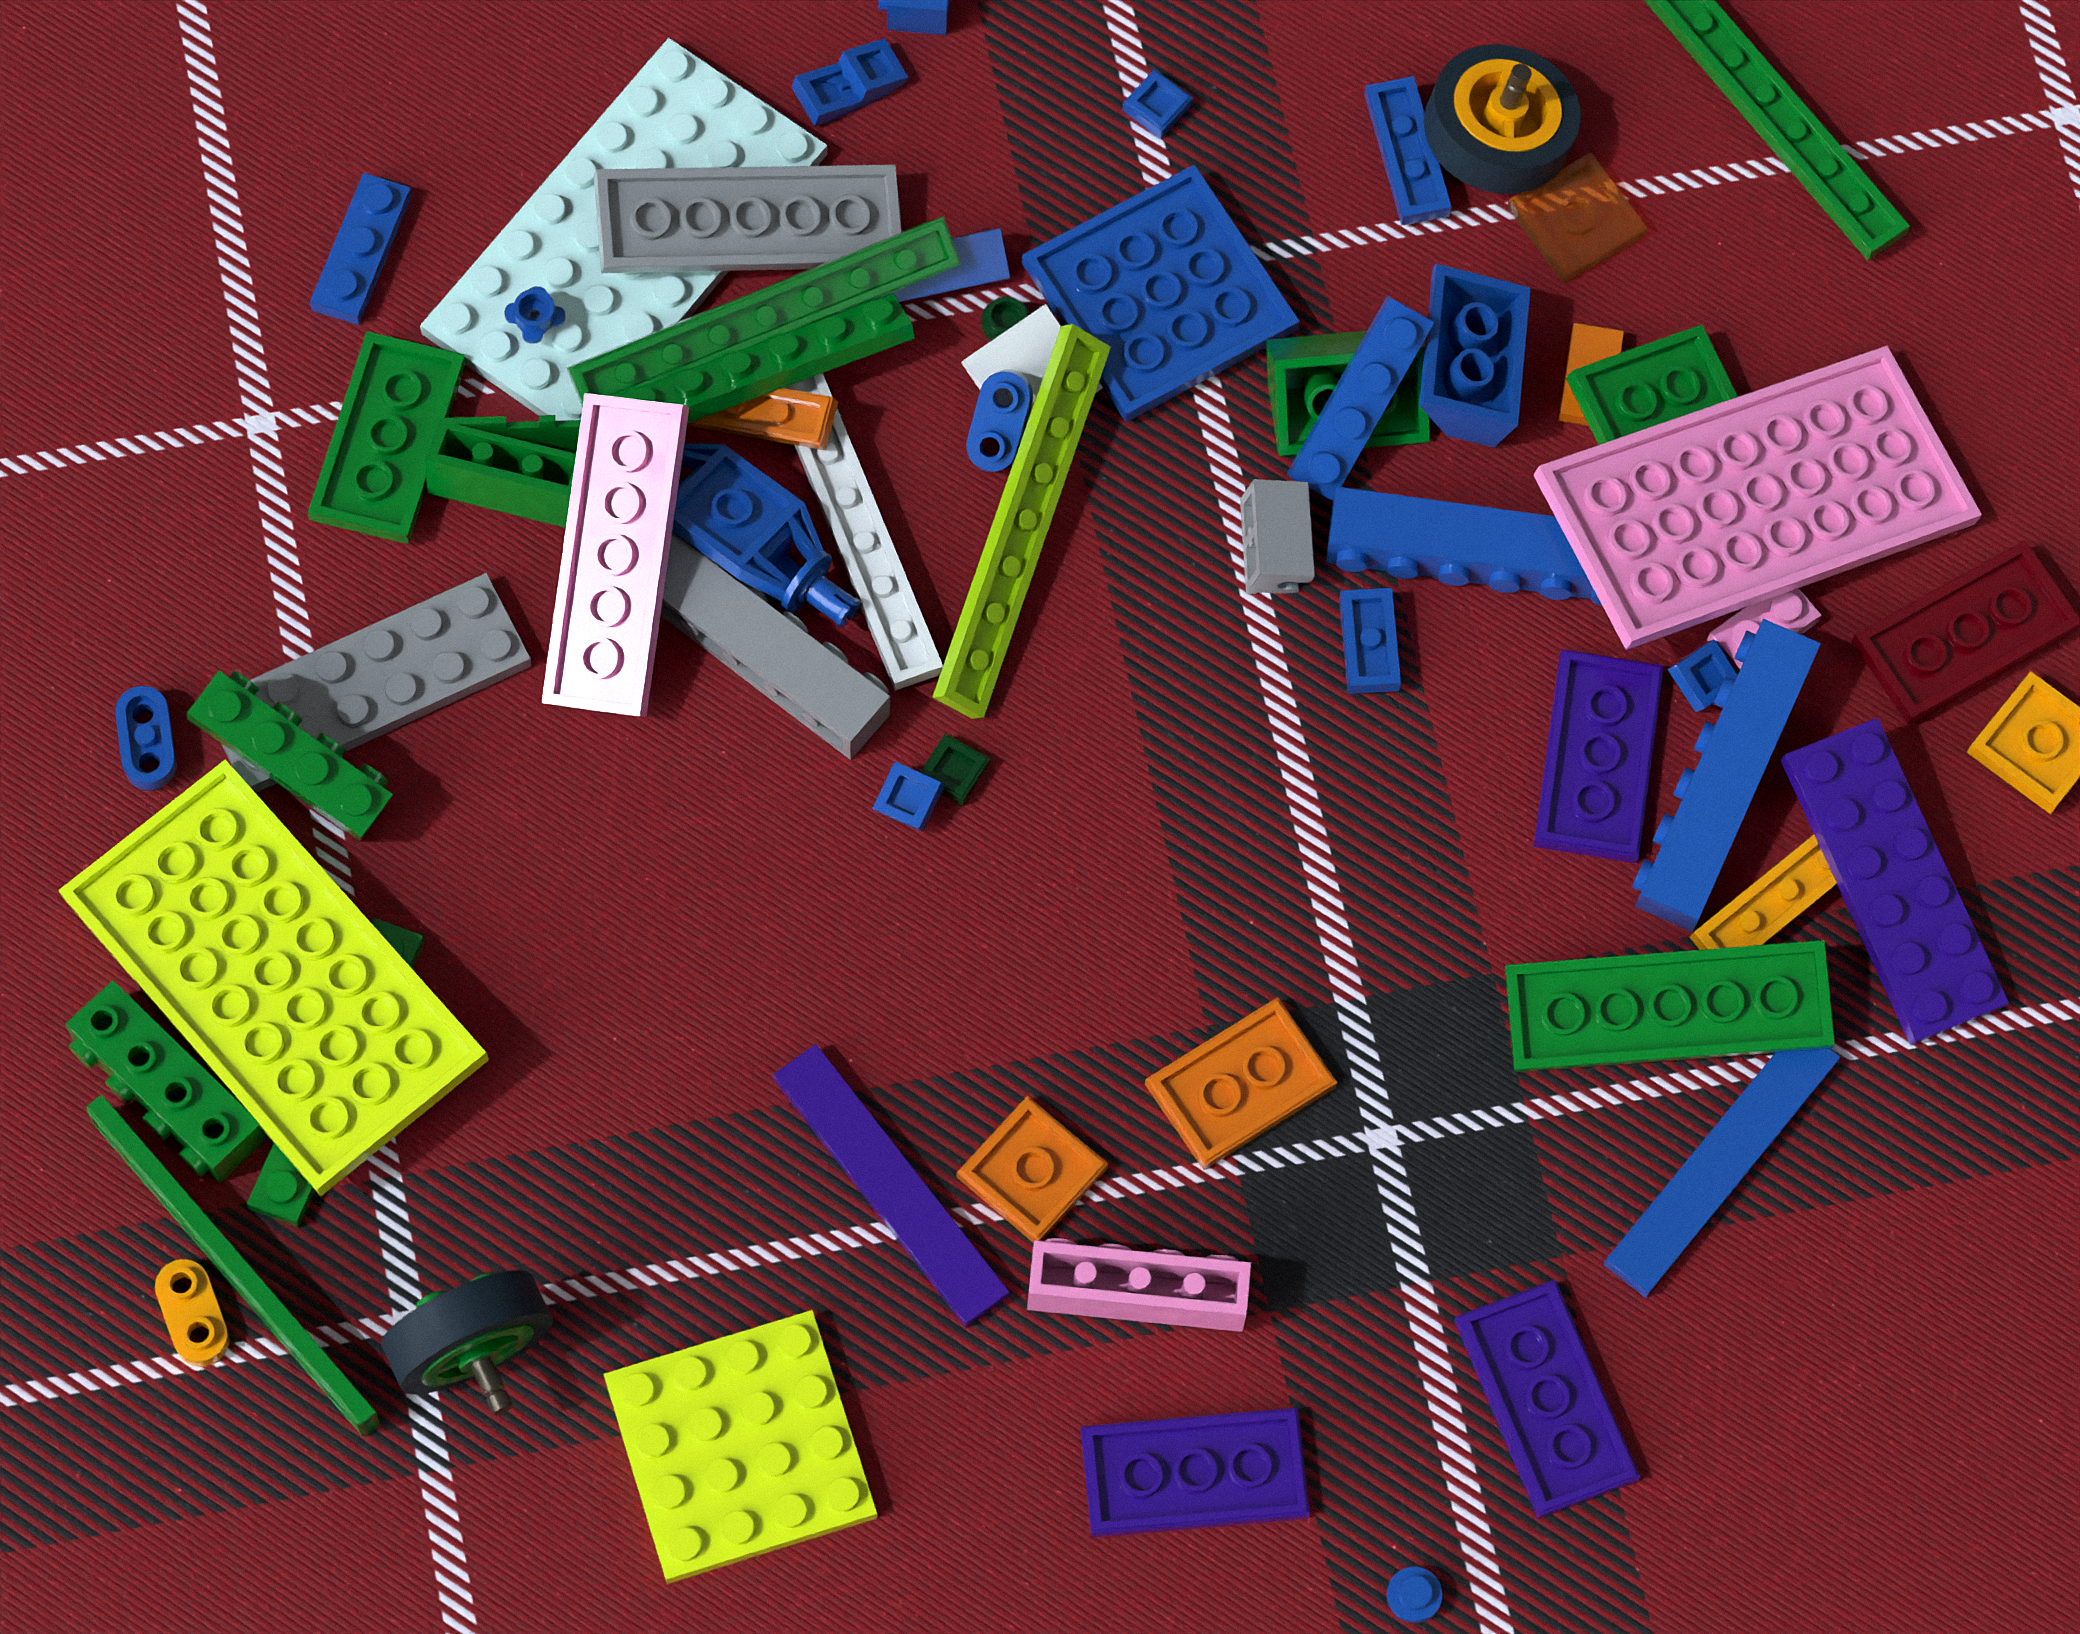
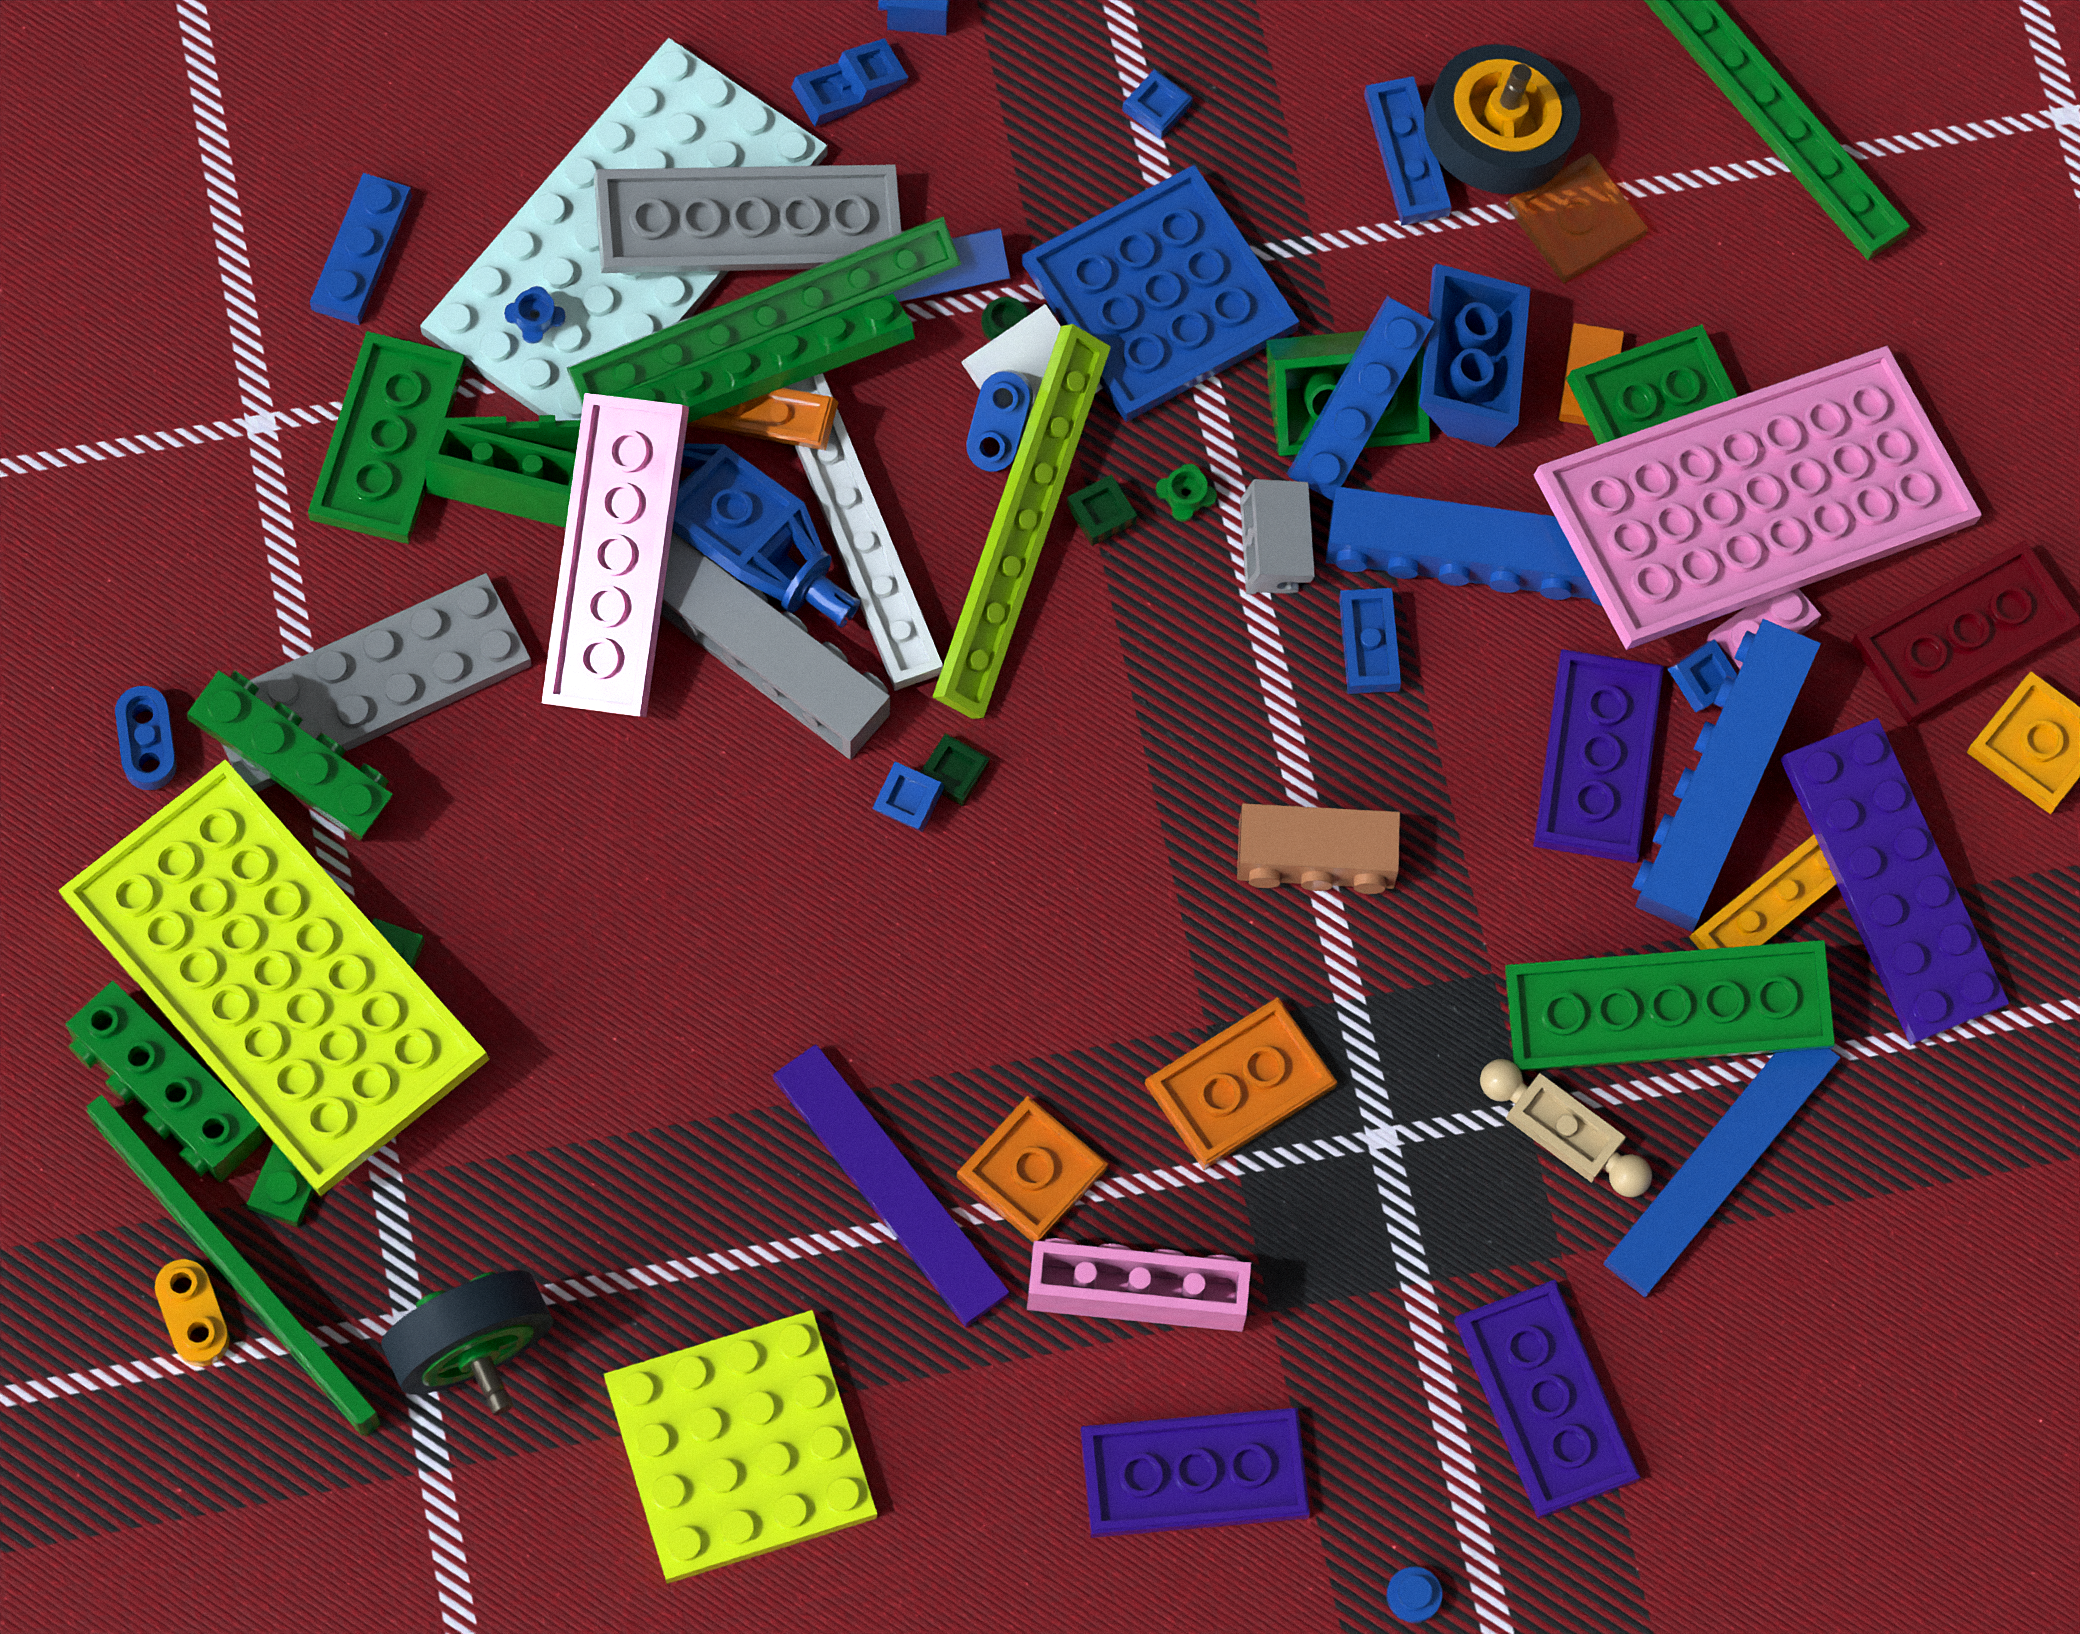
(1101, 510): none -> dark green plate
(1188, 478): none -> green plate
(1318, 847): none -> nougat brick
(1566, 1128): none -> tan plate

